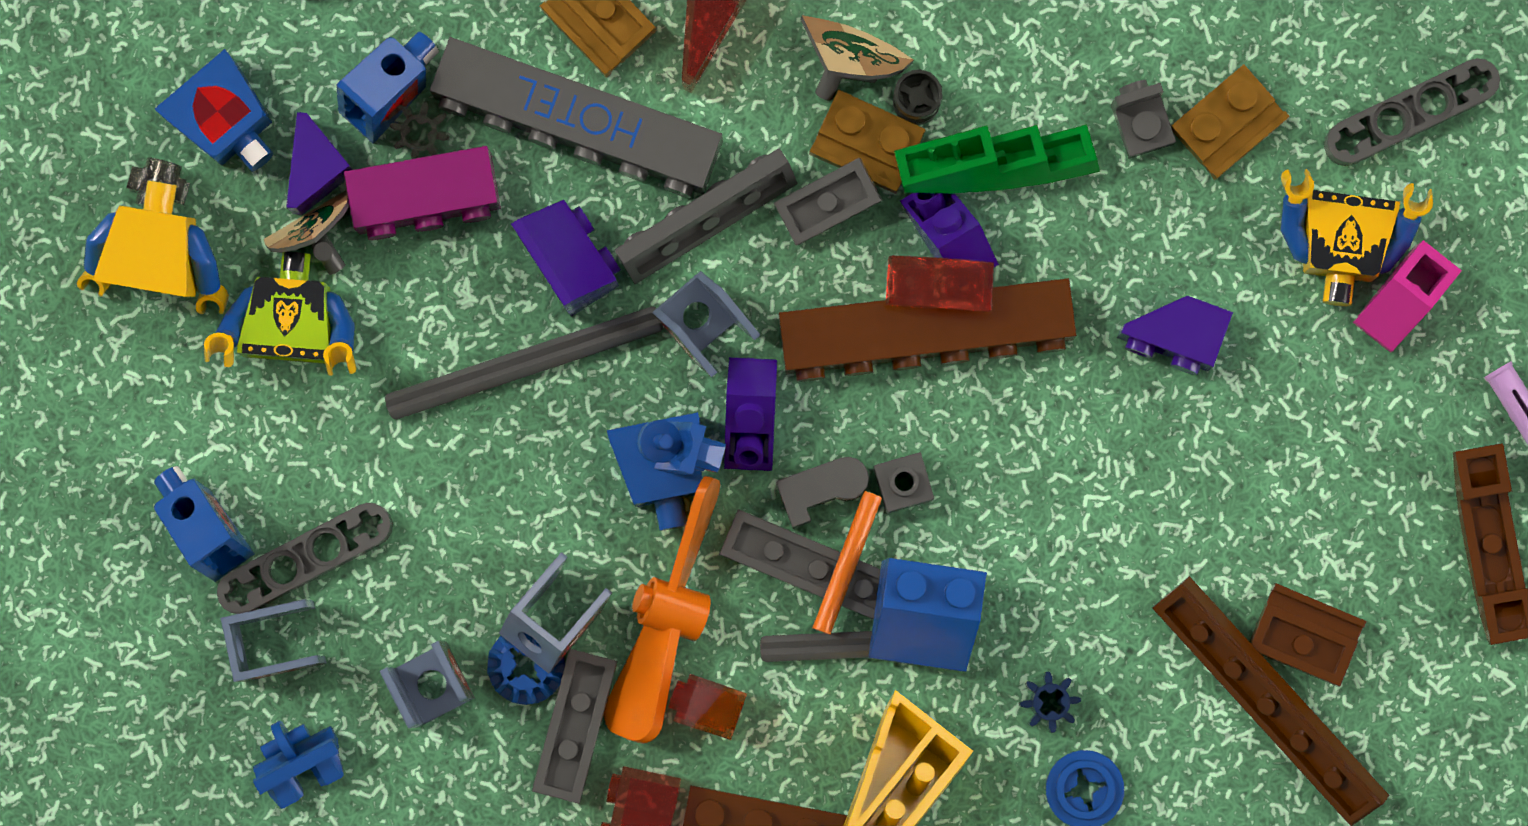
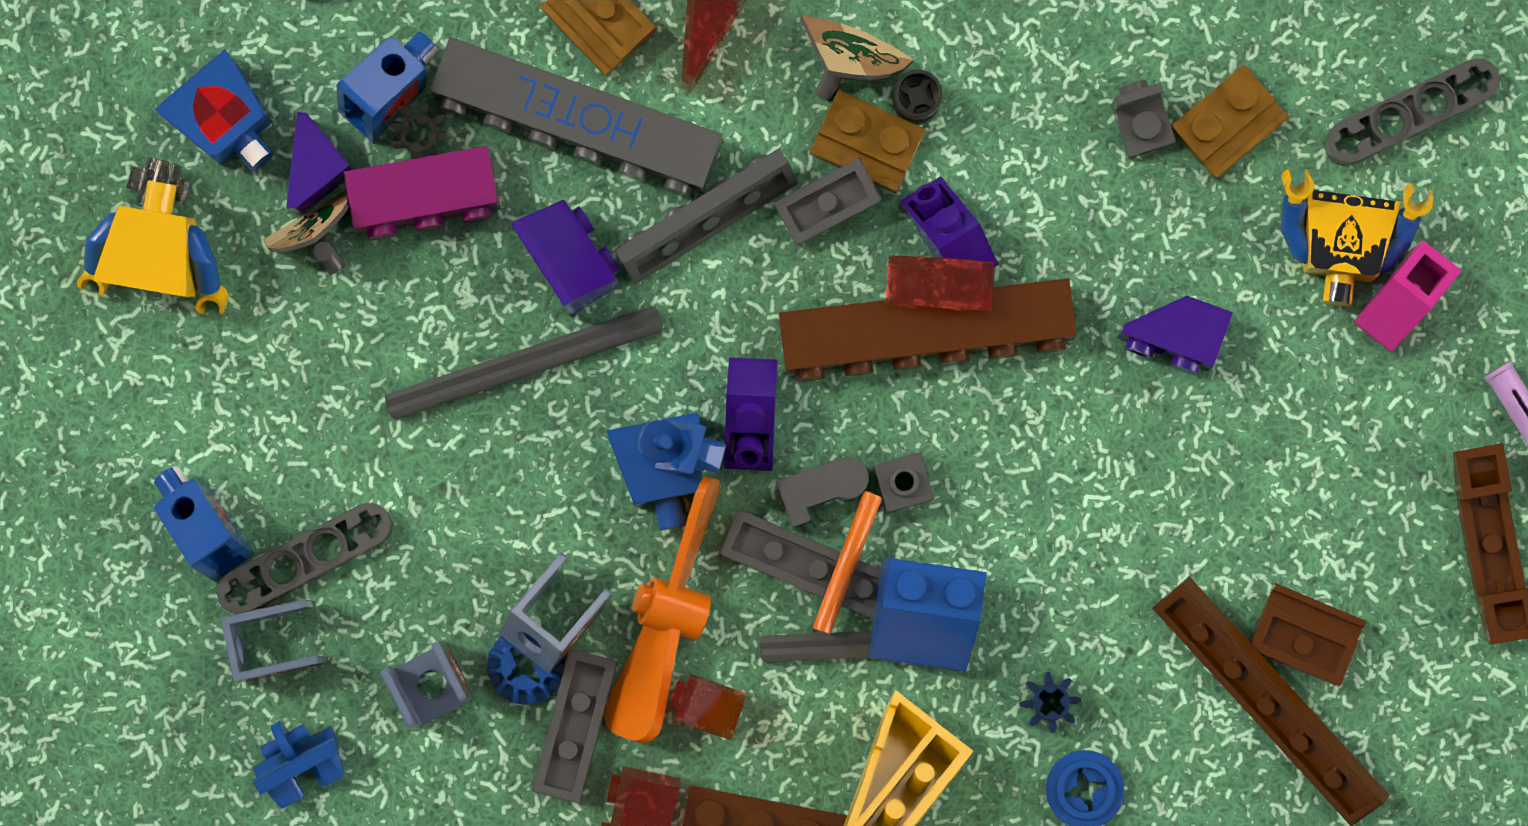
(287, 320): torso -> none
(722, 315): sand blue piece -> none
(986, 163): green slope -> none

